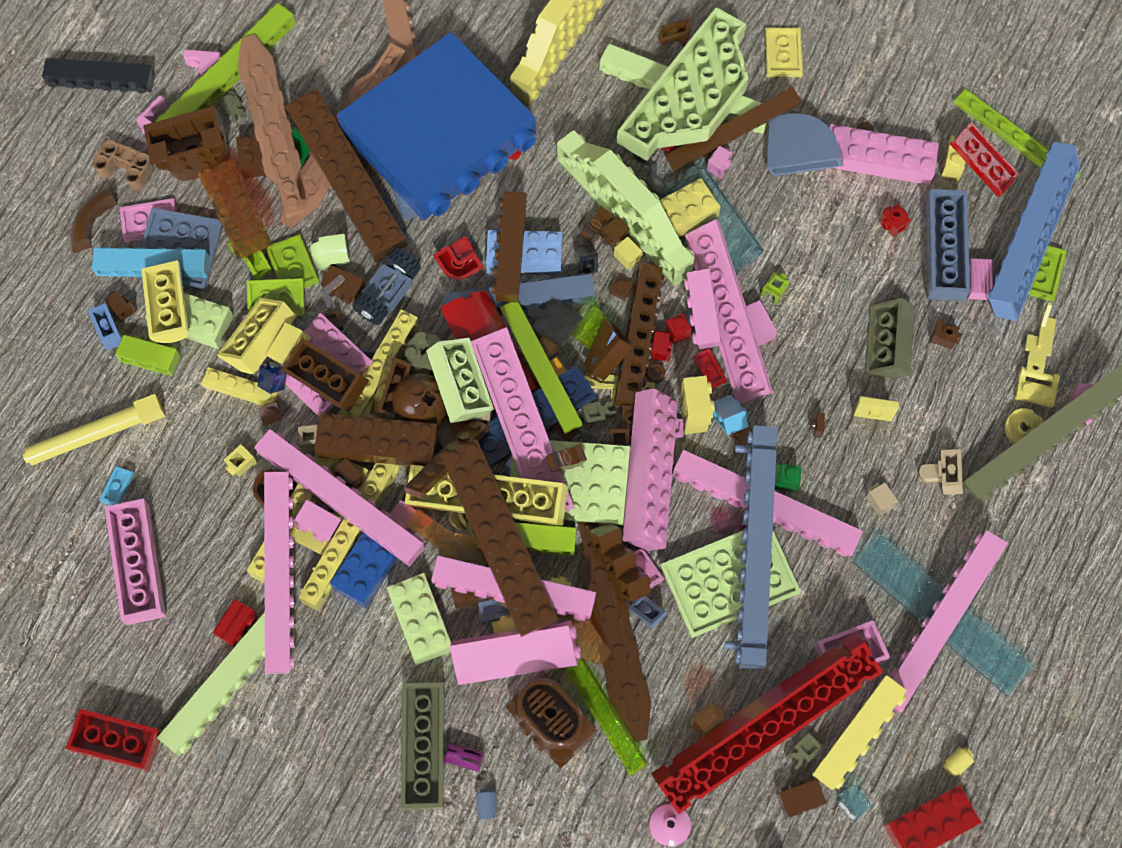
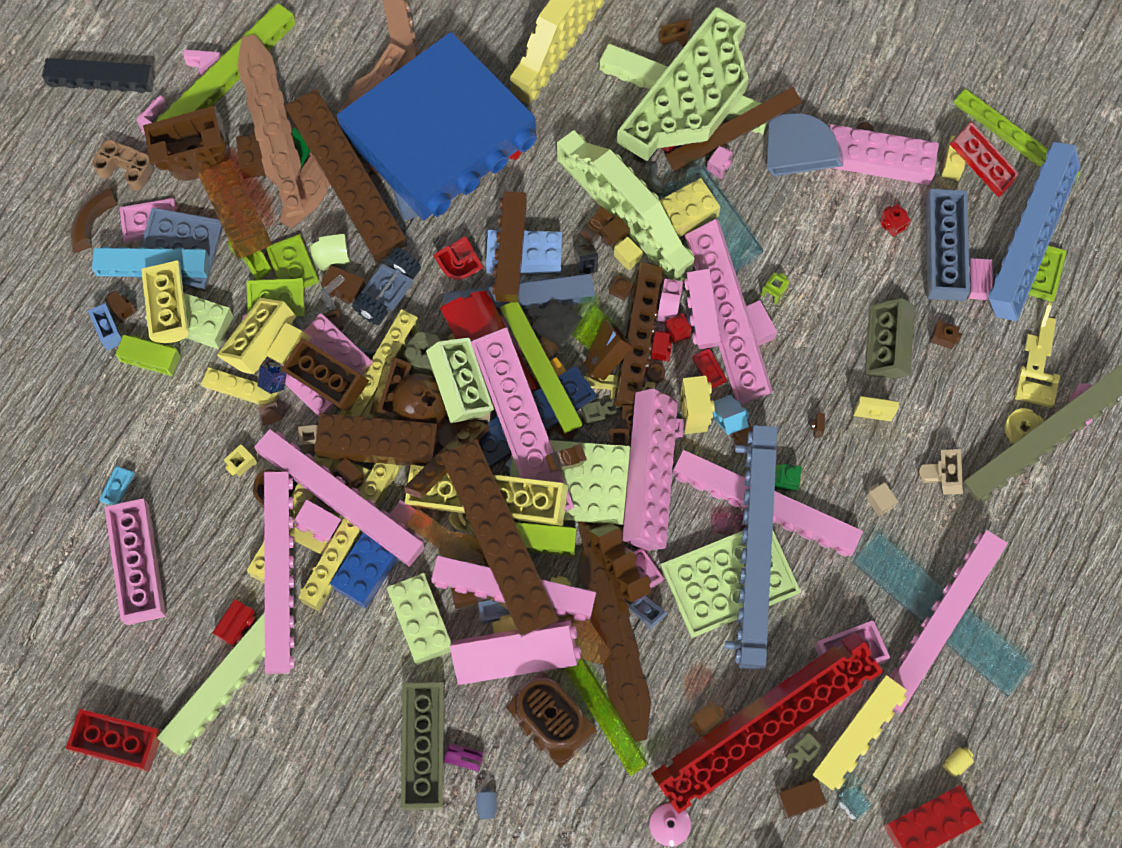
(143, 411): light yellow brick -> none
(231, 105): olive plate -> none
(669, 300): none -> bright pink brick
(783, 52): light yellow tile -> none

